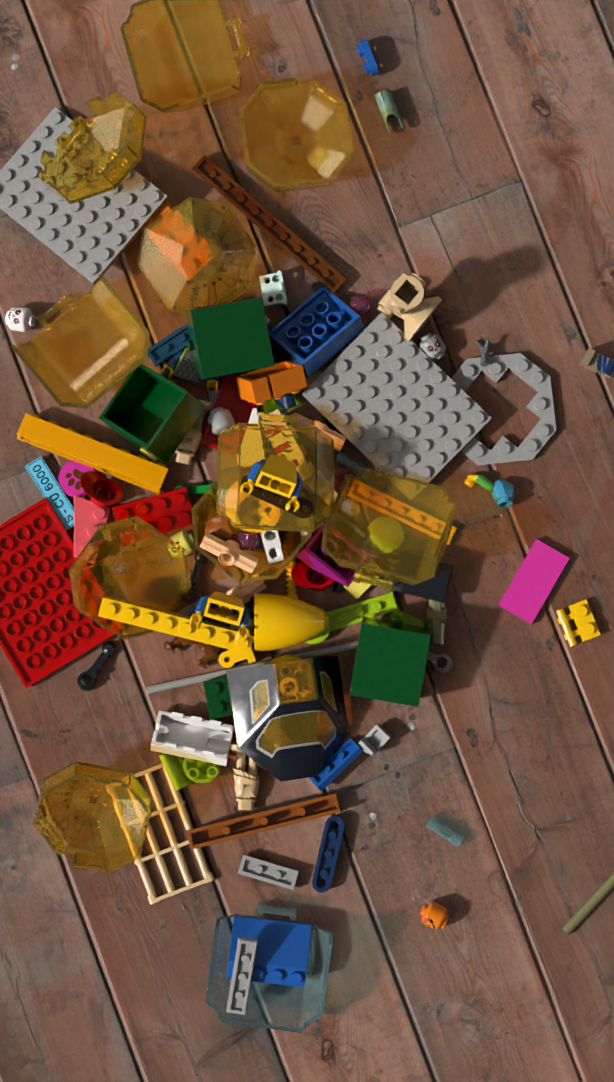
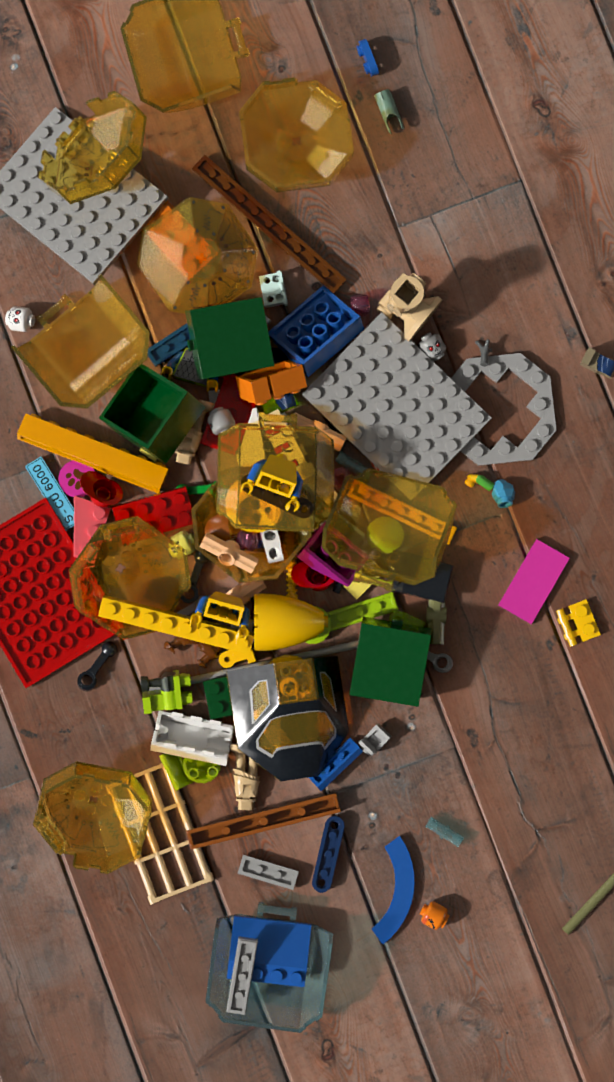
(169, 696): none -> lime hips
(402, 892): none -> blue tile

